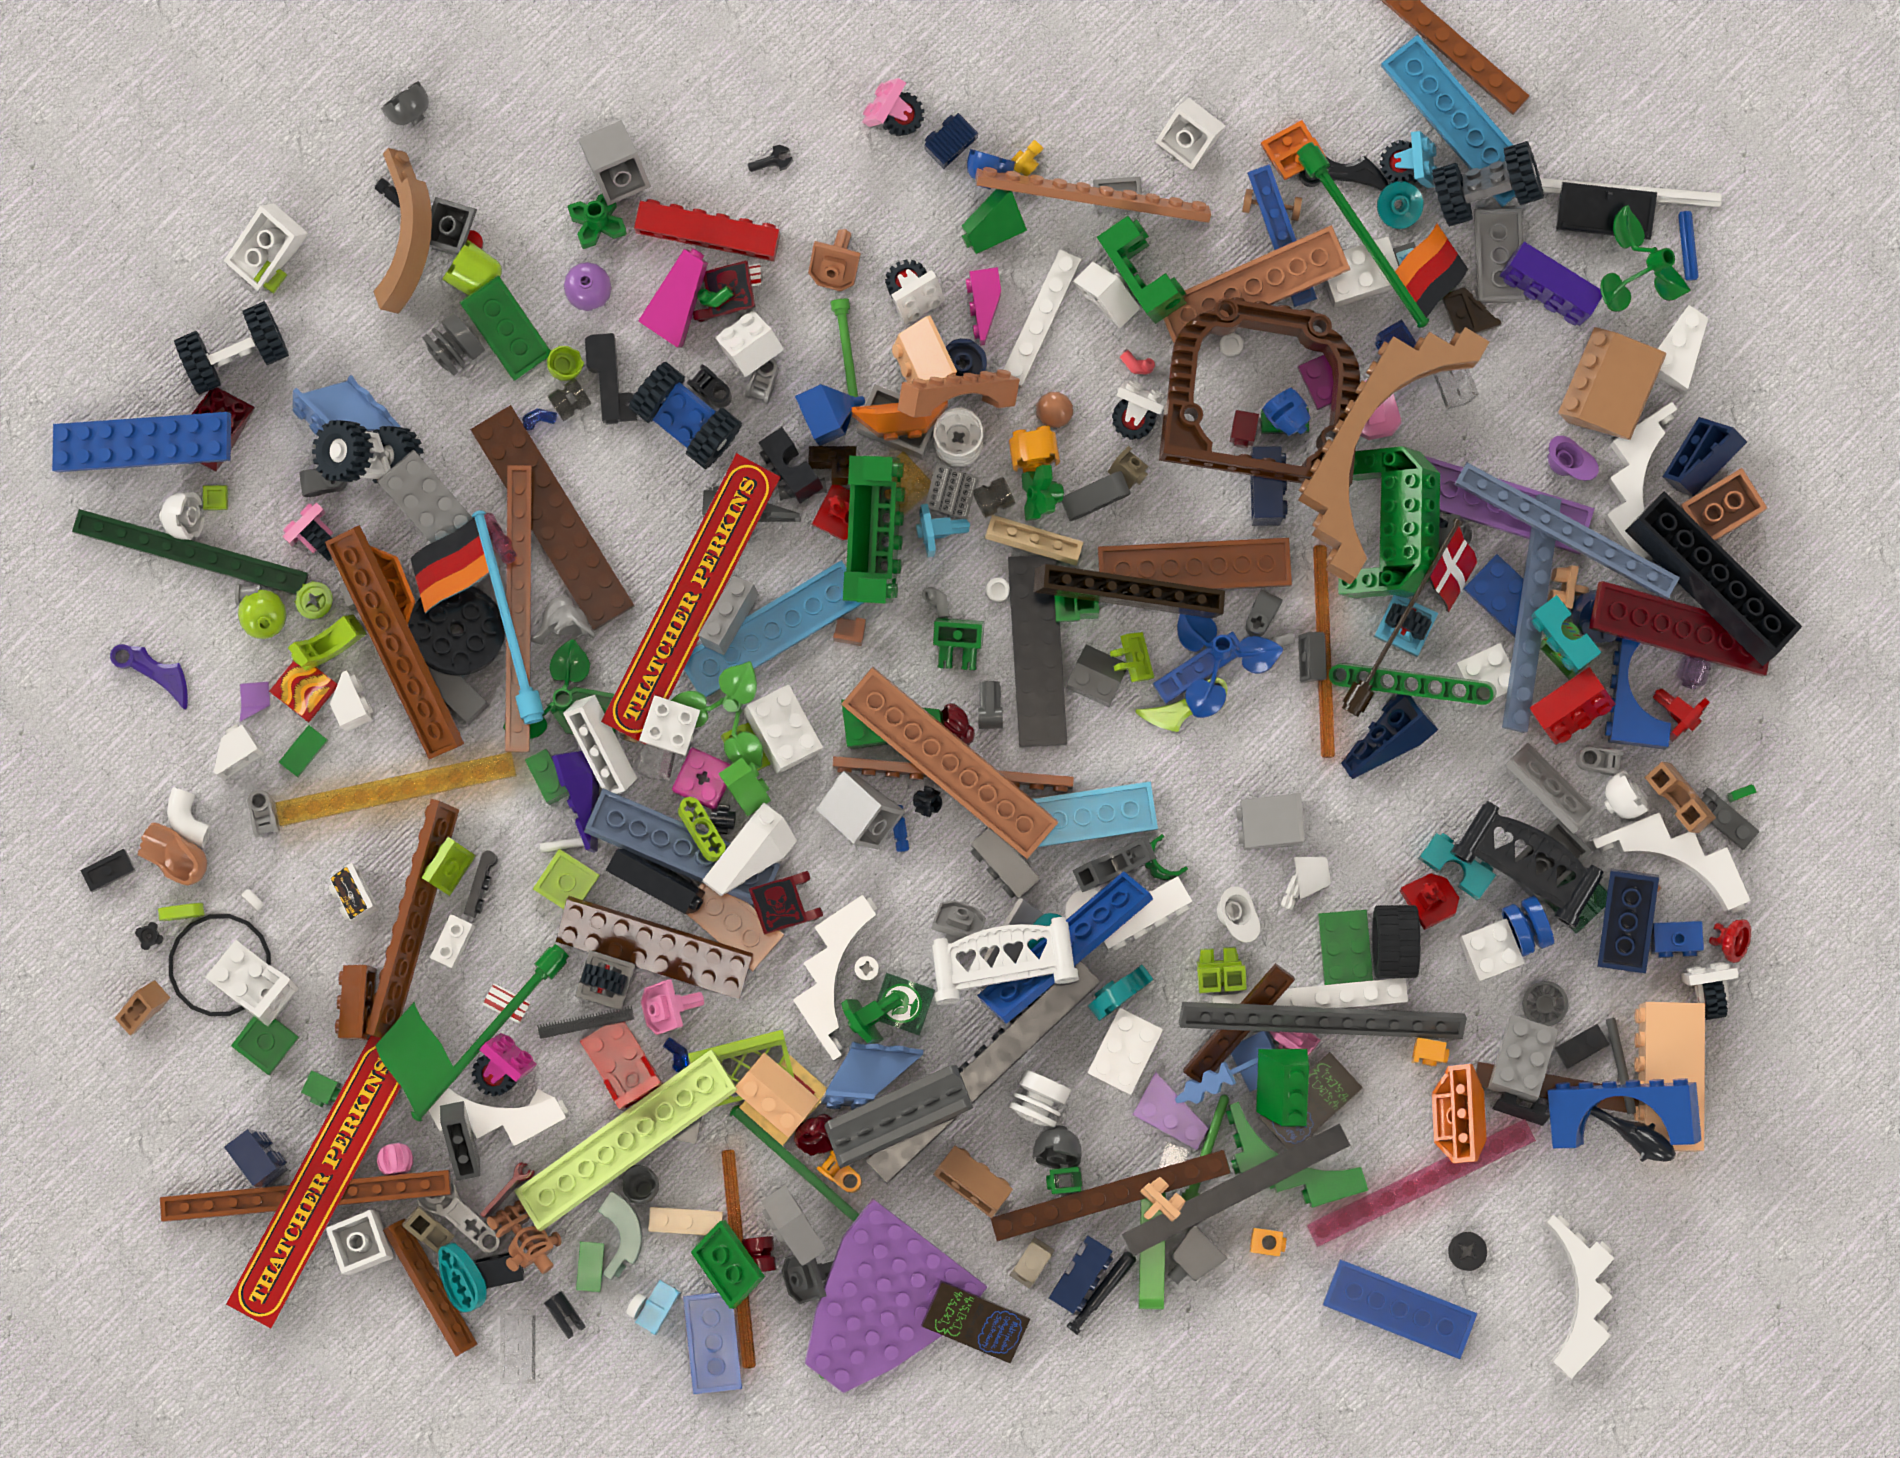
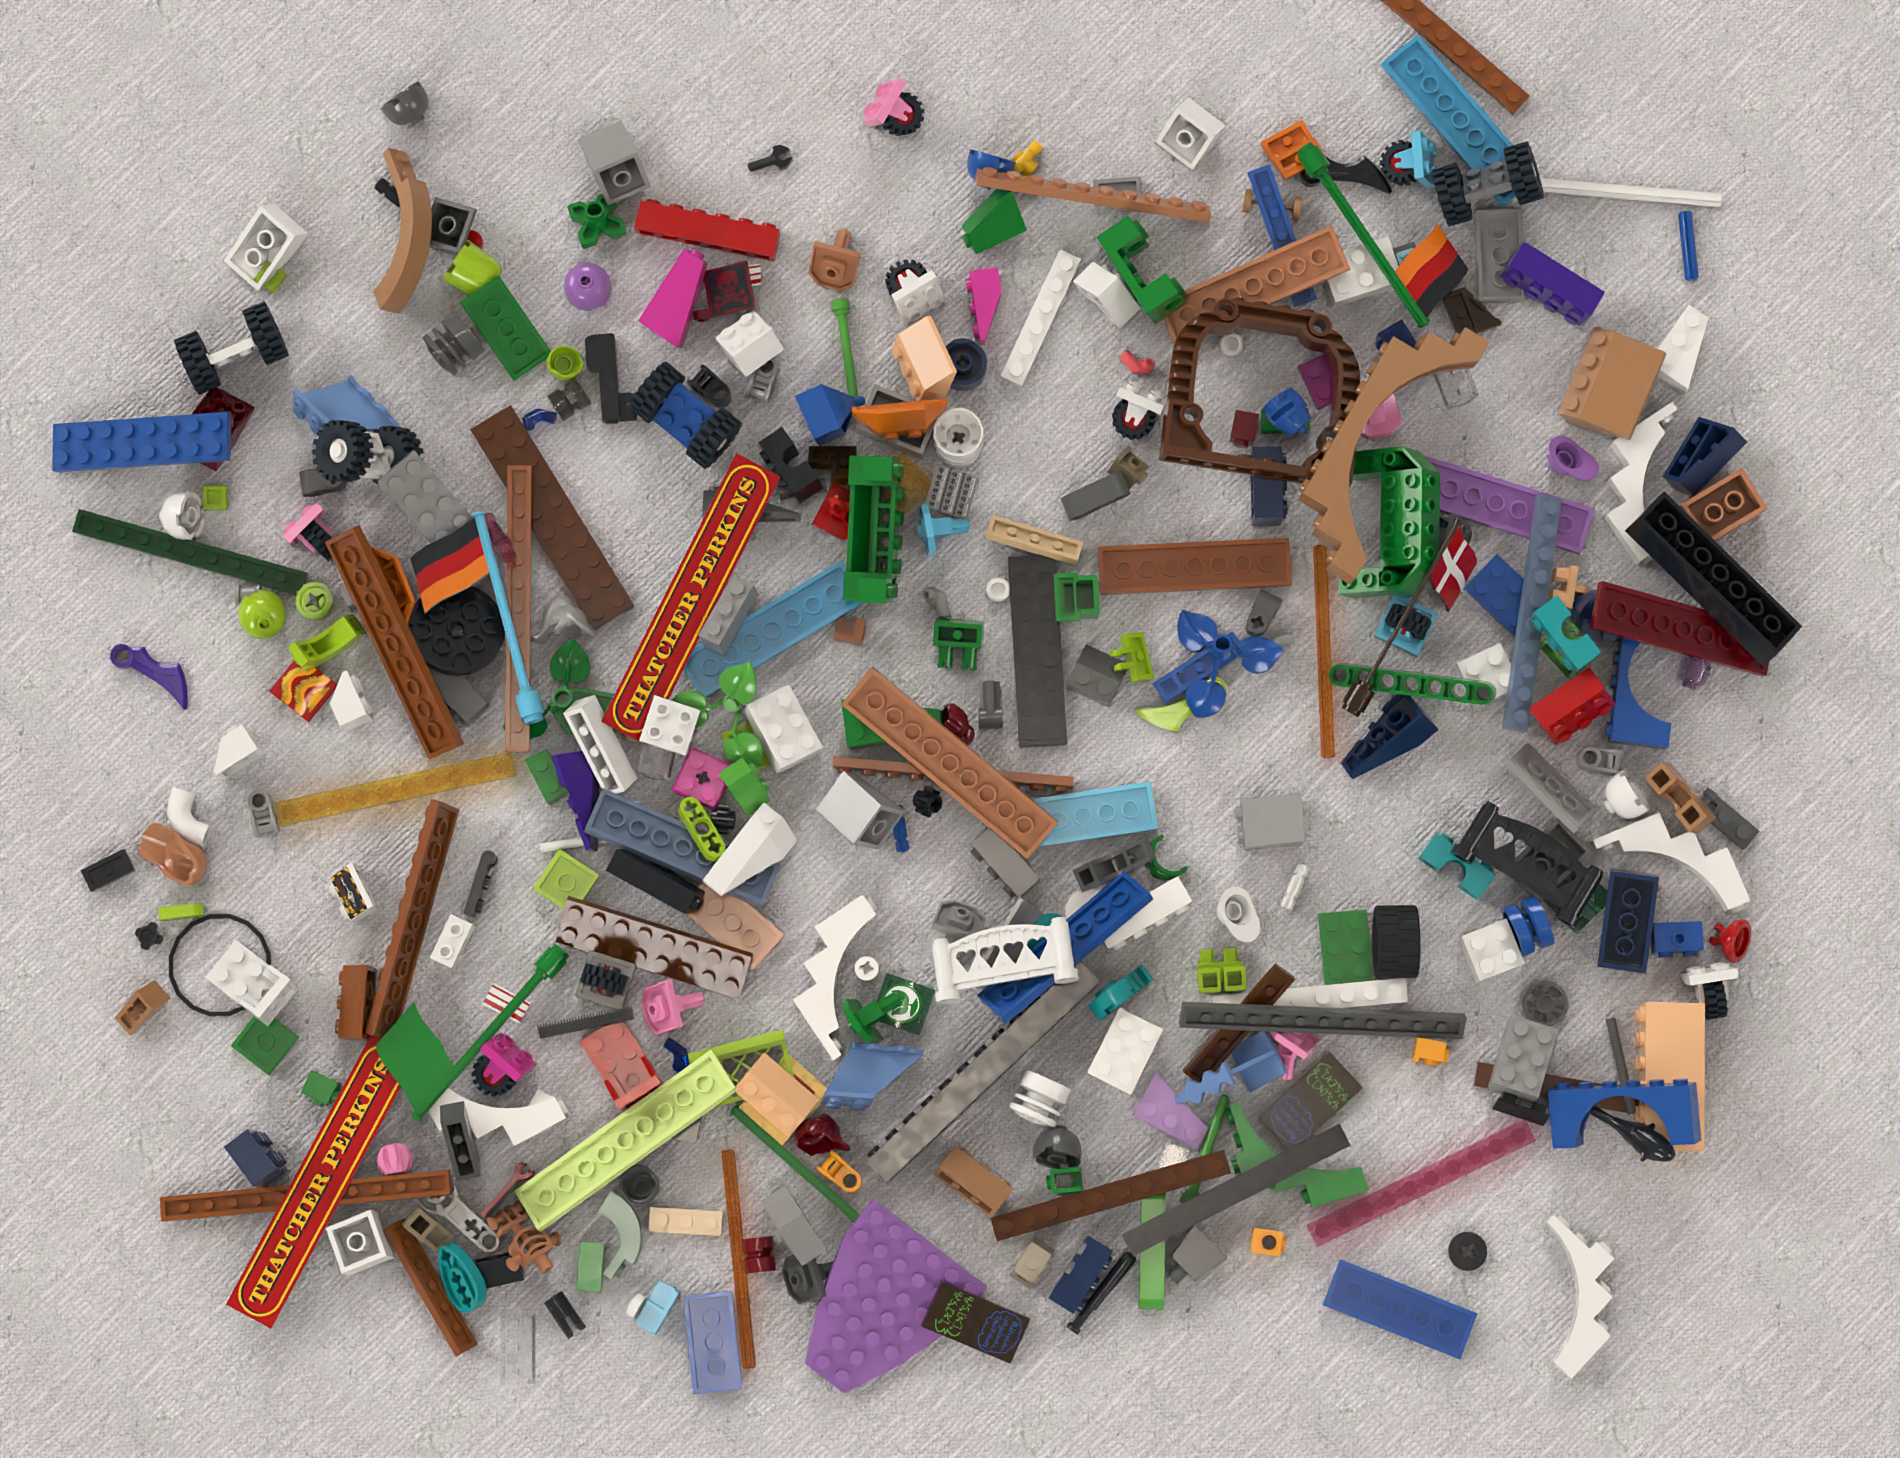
(252, 900): white tile -> none
(253, 698): medium lavender sticker -> none
(303, 751): green tile -> none
(448, 866): lime plate -> none
(714, 299): green arm -> none
(727, 1264): green plate -> none
(780, 904): flag -> none
(898, 1115): dark grey plate -> none
(922, 396): nougat arch -> none
(950, 140): dark blue brick -> none
(993, 497): clear smoke wheel -> none
(1033, 448): light orange brick -> none
(1041, 492): green plant -> none
(1054, 409): nougat hair -> none
(1129, 591): dark brown brick -> none
(1168, 1208): light nougat hips -> none
(1283, 1085): green slope -> none
(1311, 874): white sticker -> none
(1312, 657): dark grey slope -> none
(1410, 208): teal dish -> none
(1433, 897): red piece -> none
(1459, 1114): orange wedge -> none
(1567, 531): sand blue plate -> none
(1582, 1046): black plate -> none
(1594, 208): black container -> none
(1668, 282): green plant -> none
(1680, 711): red piece -> none
(1741, 793): green tile -> none

